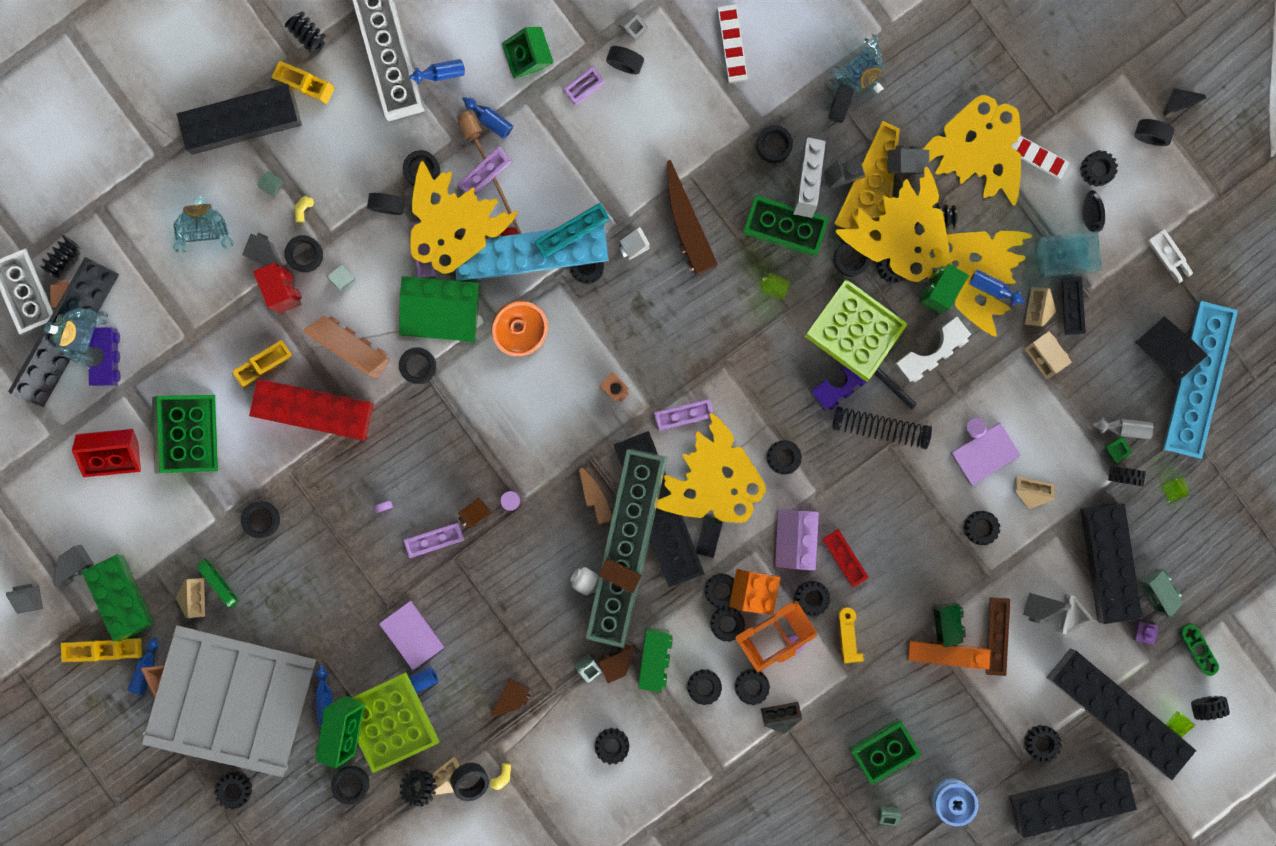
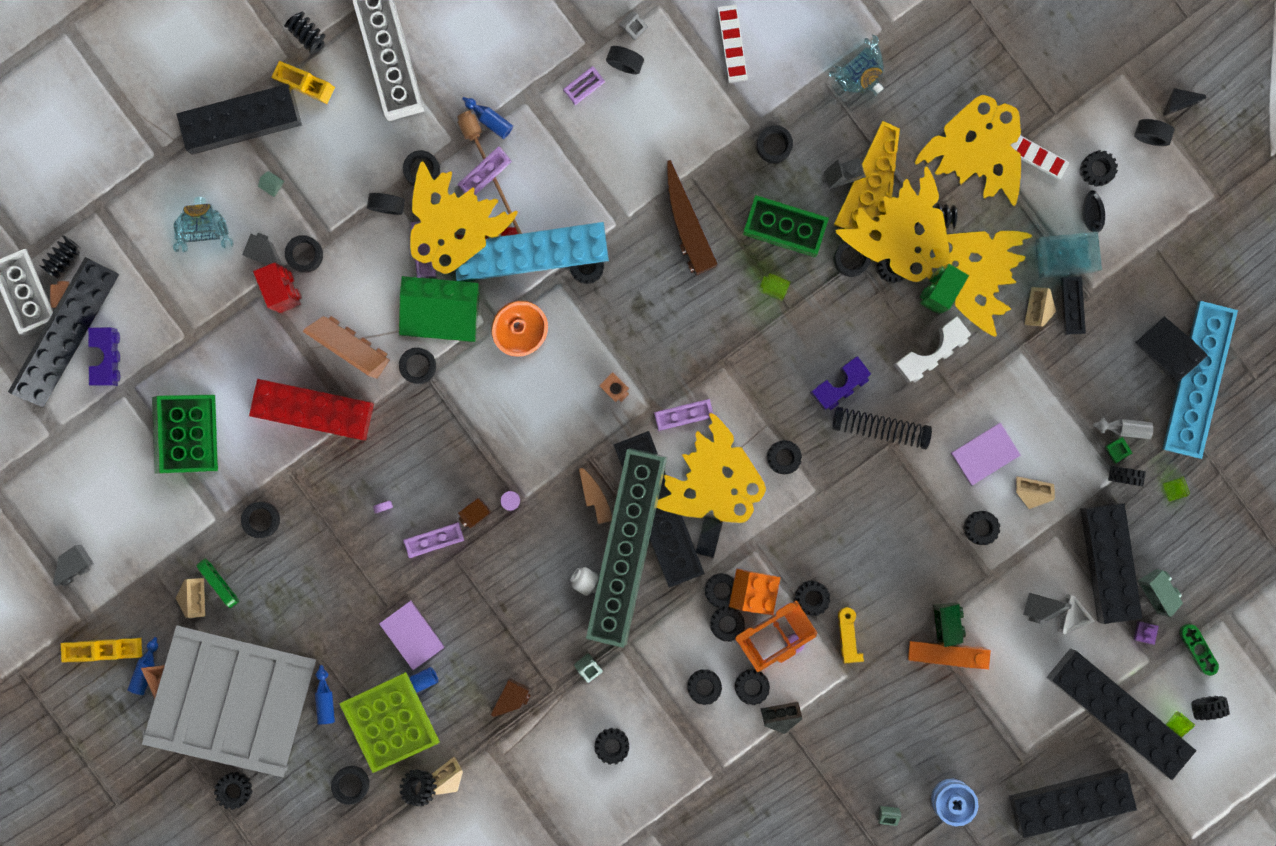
(25, 598): dark grey slope -> none
(74, 331): clear light blue torso -> none
(107, 453): red slope -> none
(118, 598): green brick -> none
(261, 364): yellow slope -> none
(300, 207): light yellow arm -> none
(339, 731): green brick -> none
(341, 277): slope -> none
(440, 71): blue wheel -> none
(465, 771): black tyre -> none
(499, 782): light yellow arm -> none
(527, 51): green slope -> none
(572, 230): teal tile -> none
(616, 665): reddish brown slope -> none
(620, 575): reddish brown tile -> none
(634, 244): white slope -> none
(655, 659): green brick -> none
(796, 539): lavender slope -> none
(809, 177): light grey brick -> none
(841, 103): black tyre -> none
(845, 558): red tile -> none
(856, 330): lime plate -> none
(885, 751): green brick -> none
(895, 389): black bar -> none
(907, 161): dark grey brick -> none
(976, 428): lavender tile -> none
(994, 287): blue wheel -> none
(998, 635): reddish brown plate -> none
(1048, 355): tan brick -> none
(1053, 749): black tyre -> none
(1169, 255): white hinge -> none

